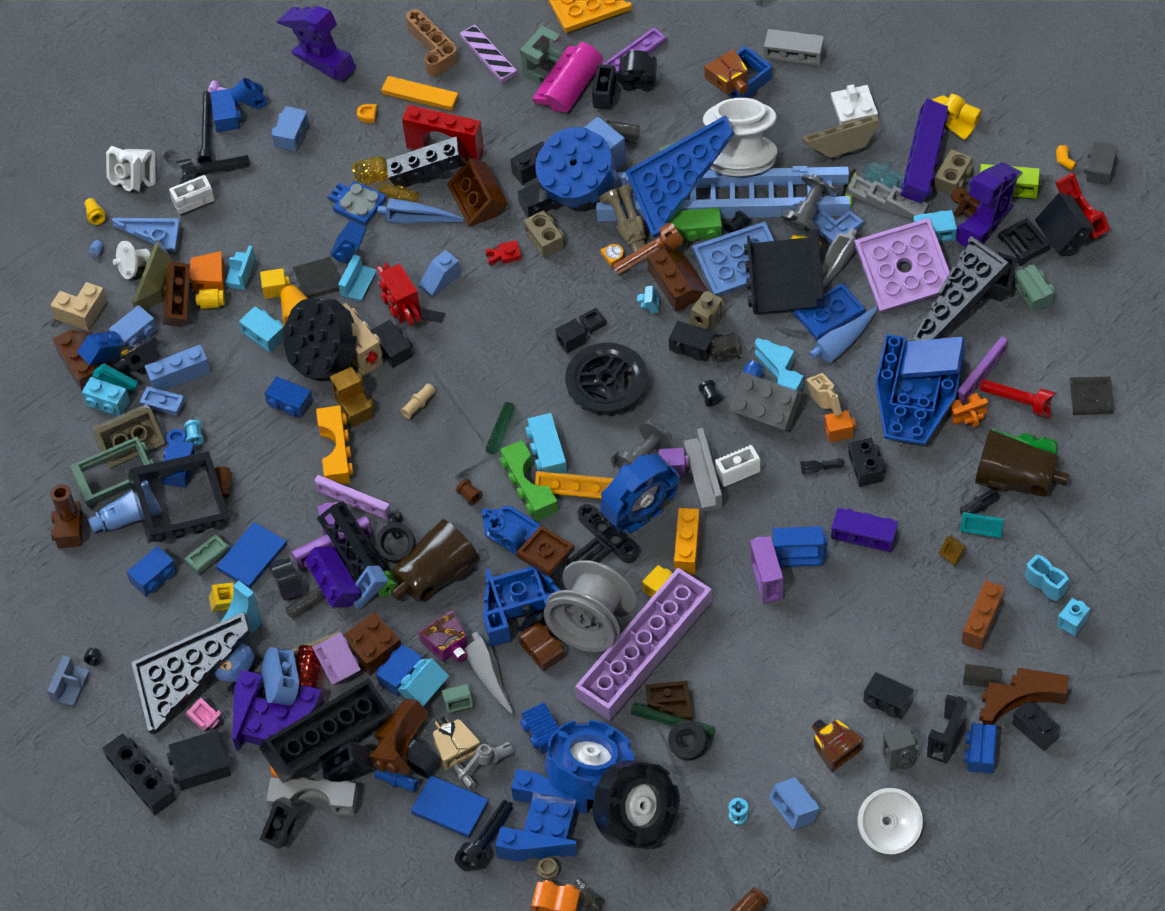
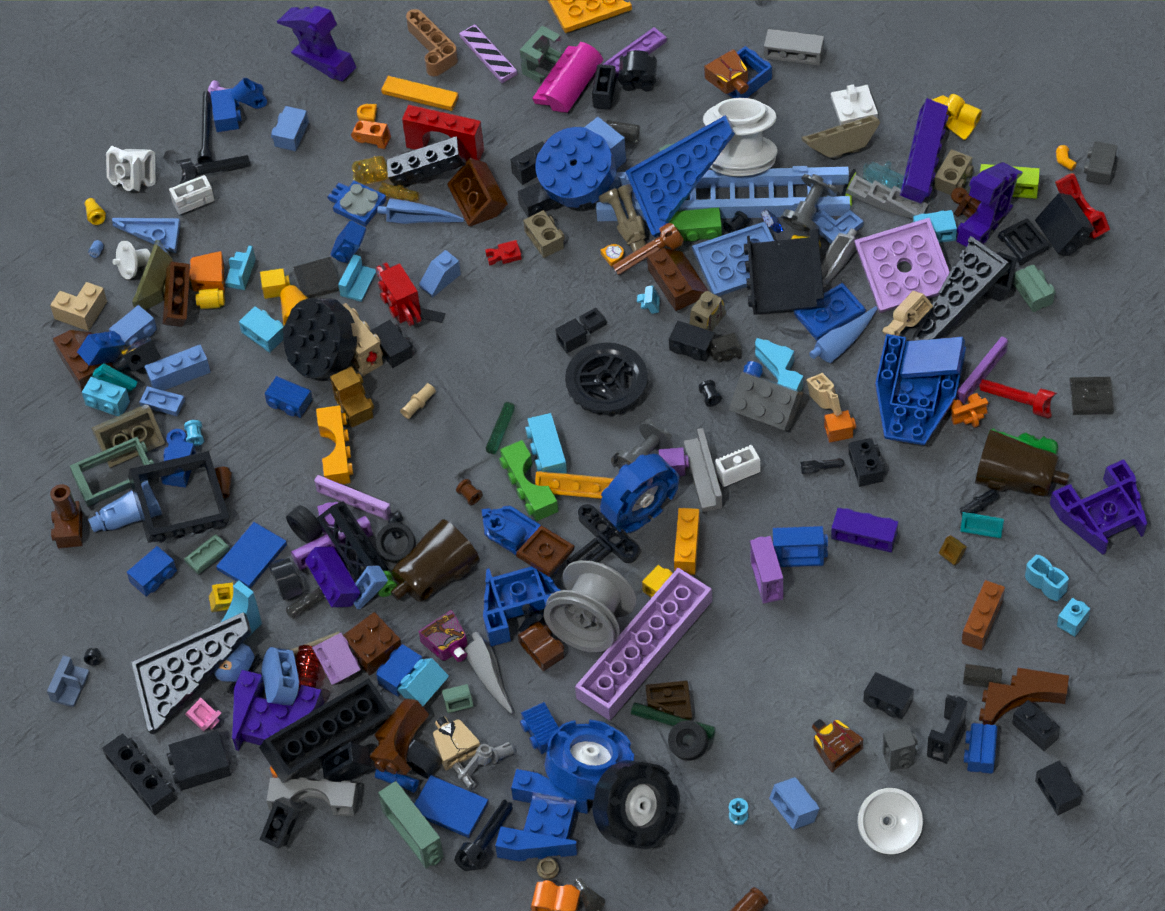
(304, 524): none -> black tyre
(371, 133): none -> orange leg
(411, 825): none -> sand green window
(772, 221): none -> clear blue tile
(908, 313): none -> tan piece
(1059, 787): none -> black brick
(1104, 511): none -> dark purple wedge

